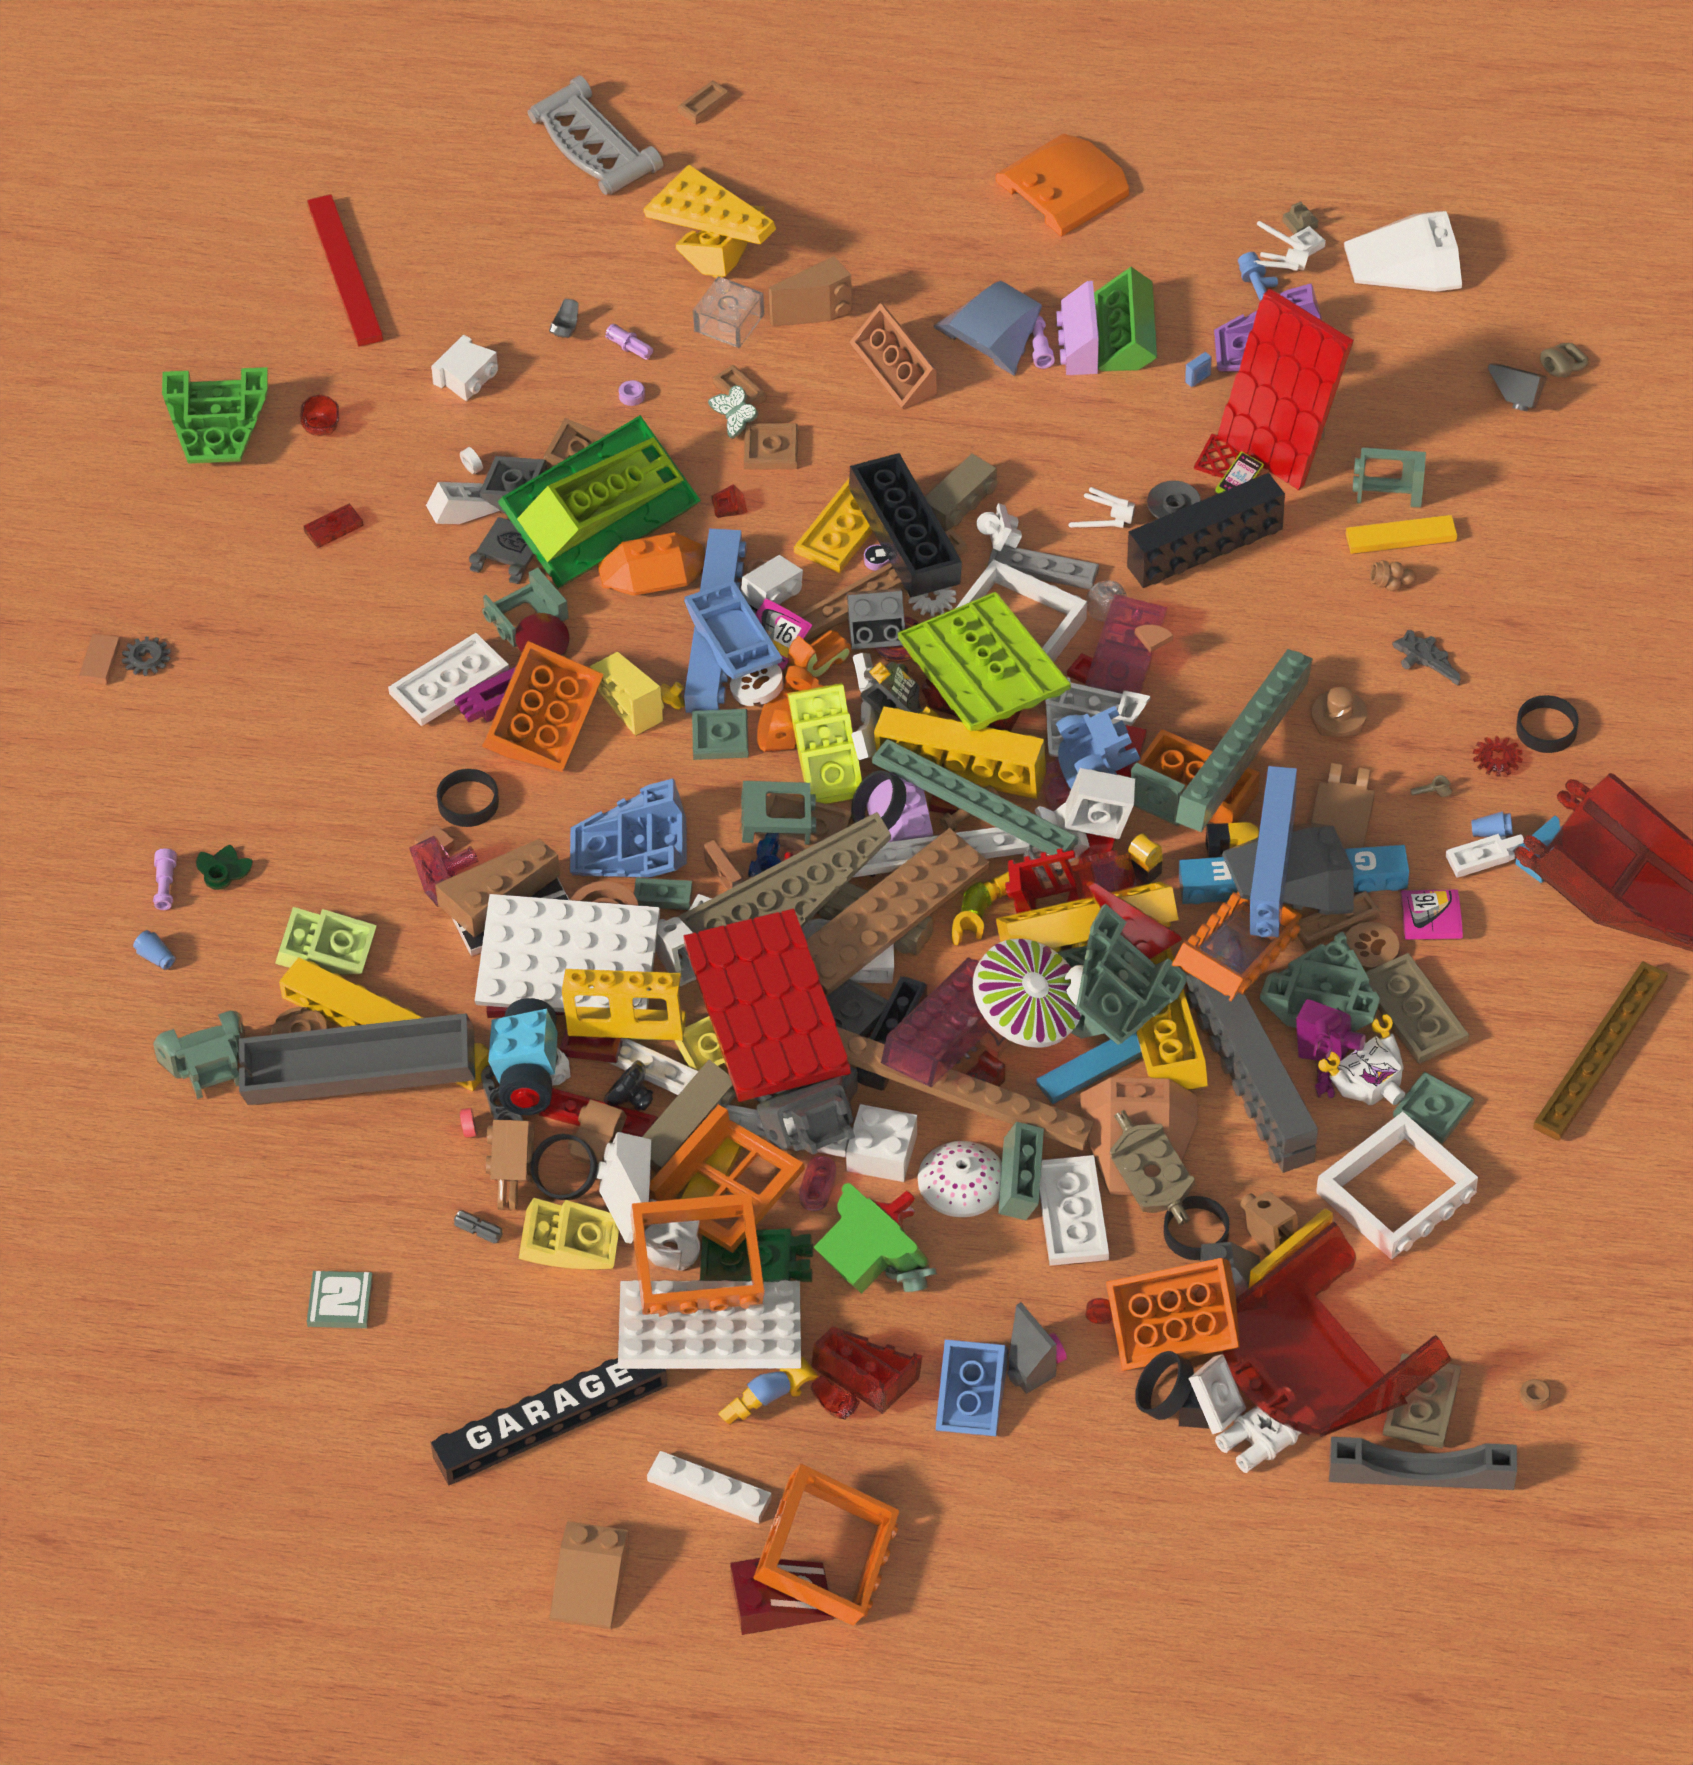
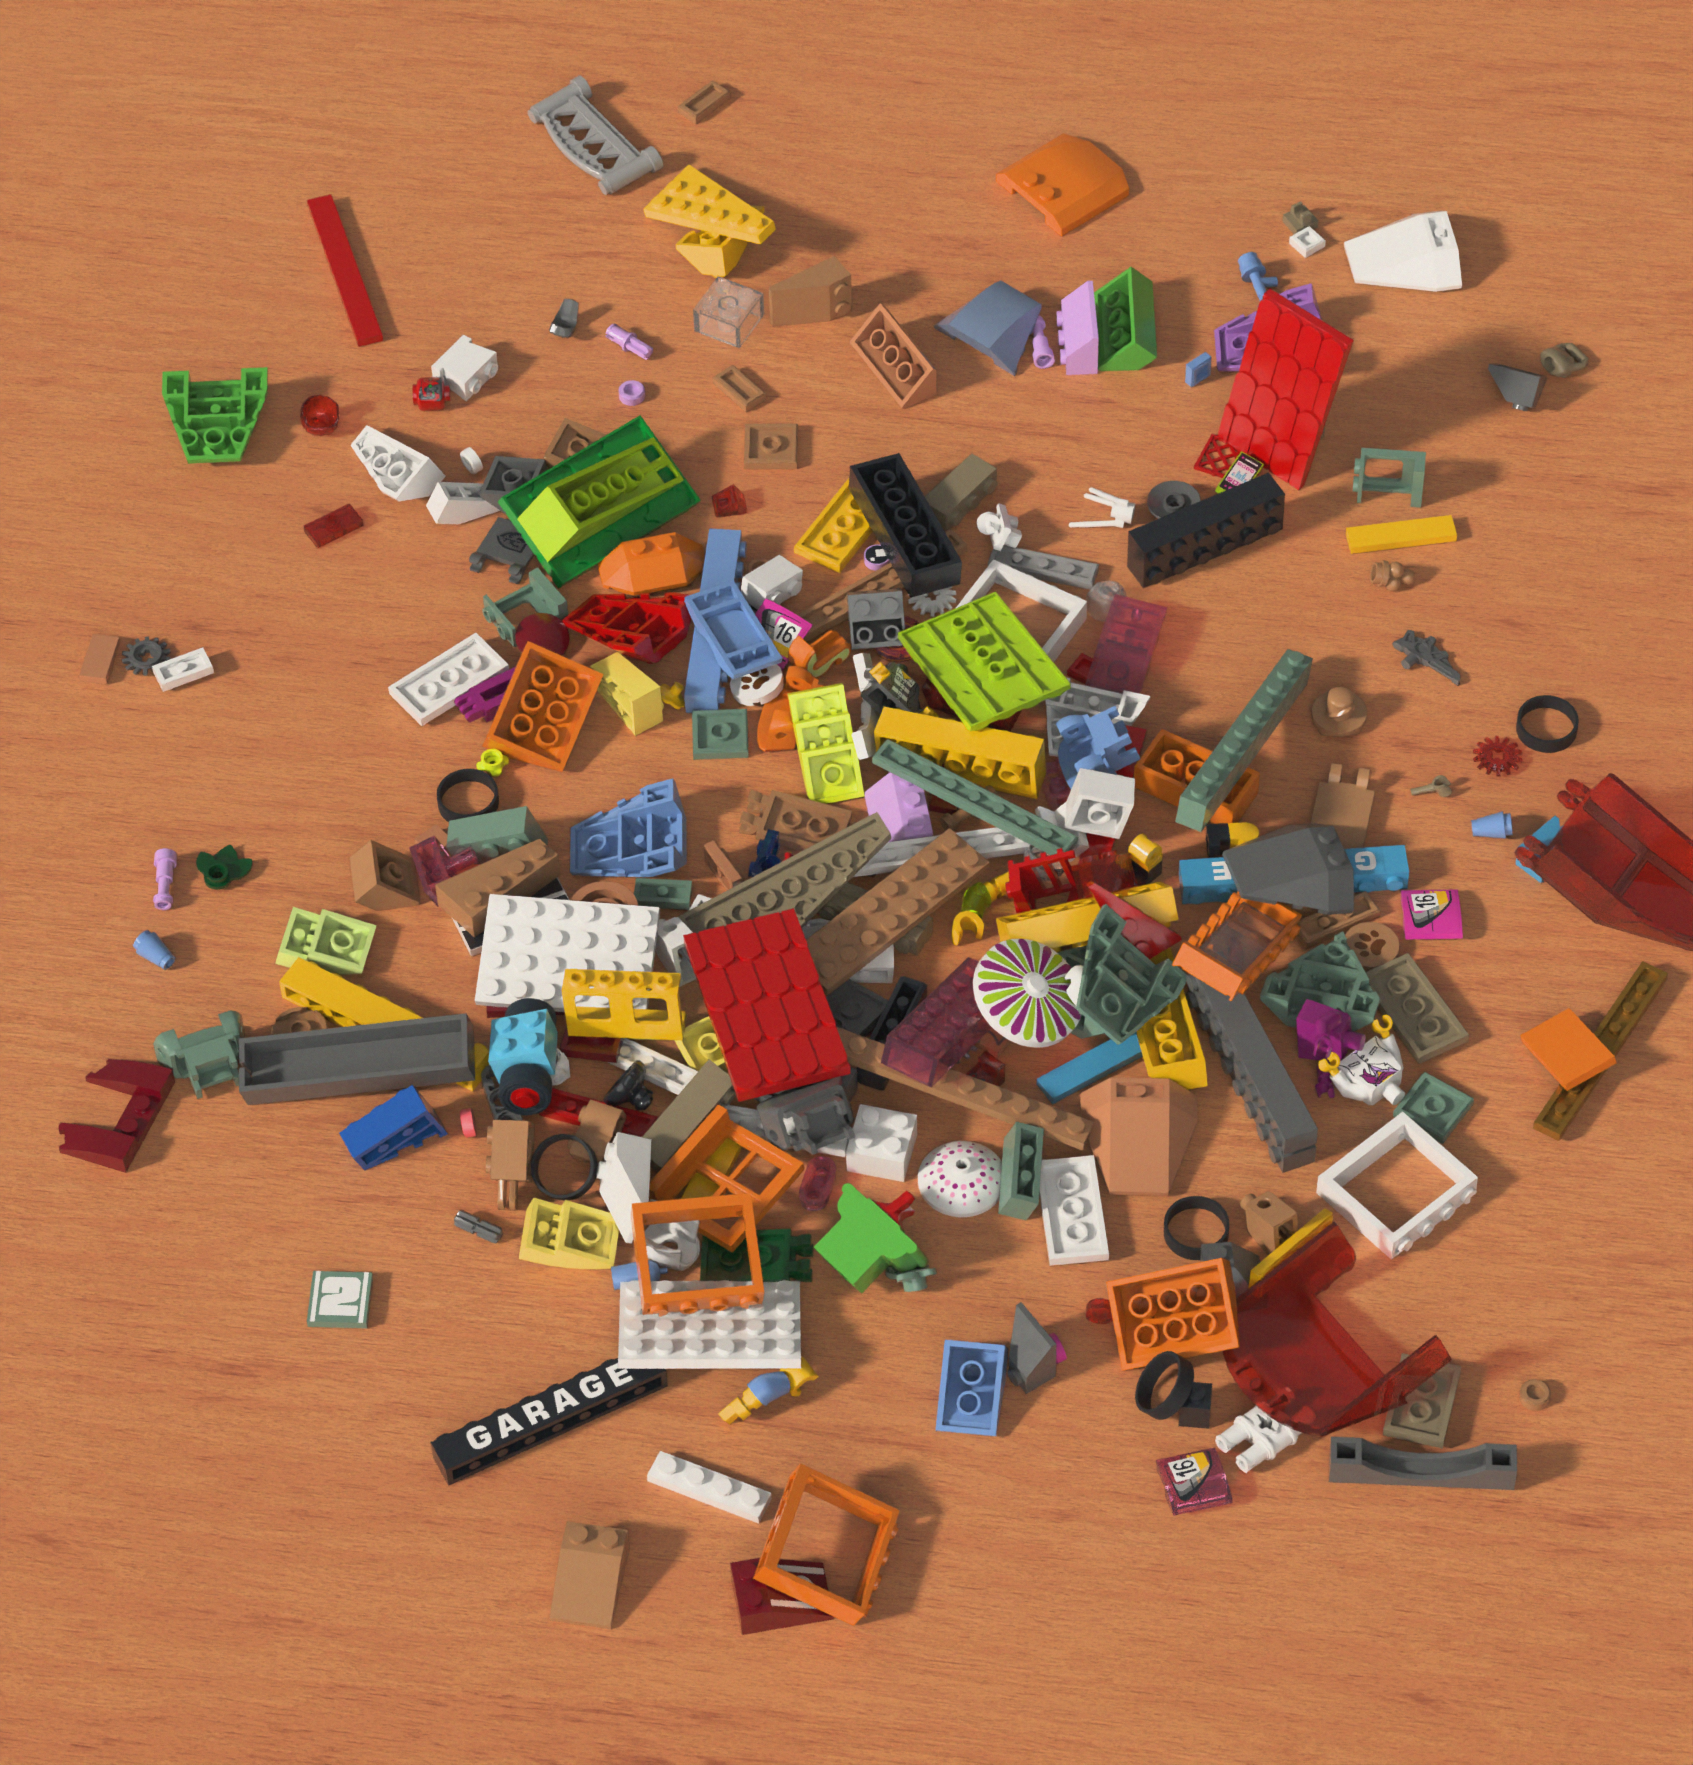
(117, 1148): none -> dark red wedge
(183, 669): none -> white plate
(383, 878): none -> medium nougat slope
(391, 1127): none -> blue wedge
(396, 467): none -> white wedge
(430, 393): none -> red head
(492, 756): none -> neon yellow plate
(494, 833): none -> sand green wedge
(628, 1273): none -> medium blue piece
(633, 626): none -> red wedge
(734, 409): animal -> none
(754, 810): sand green window -> none
(833, 1398): clear red hair -> none
(865, 1369): clear red wedge -> none
(866, 788): black tyre -> none
(1148, 1146): dark tan plate -> none
(1153, 636): nougat tile -> none
(1156, 793): sand green tile -> none
(1194, 1481): none -> clear pink slope
(1217, 1393): white tile -> none
(1273, 852): medium blue brick -> none
(1295, 258): white plant -> none
(1482, 854): white hinge -> none
(1568, 1049): none -> orange tile

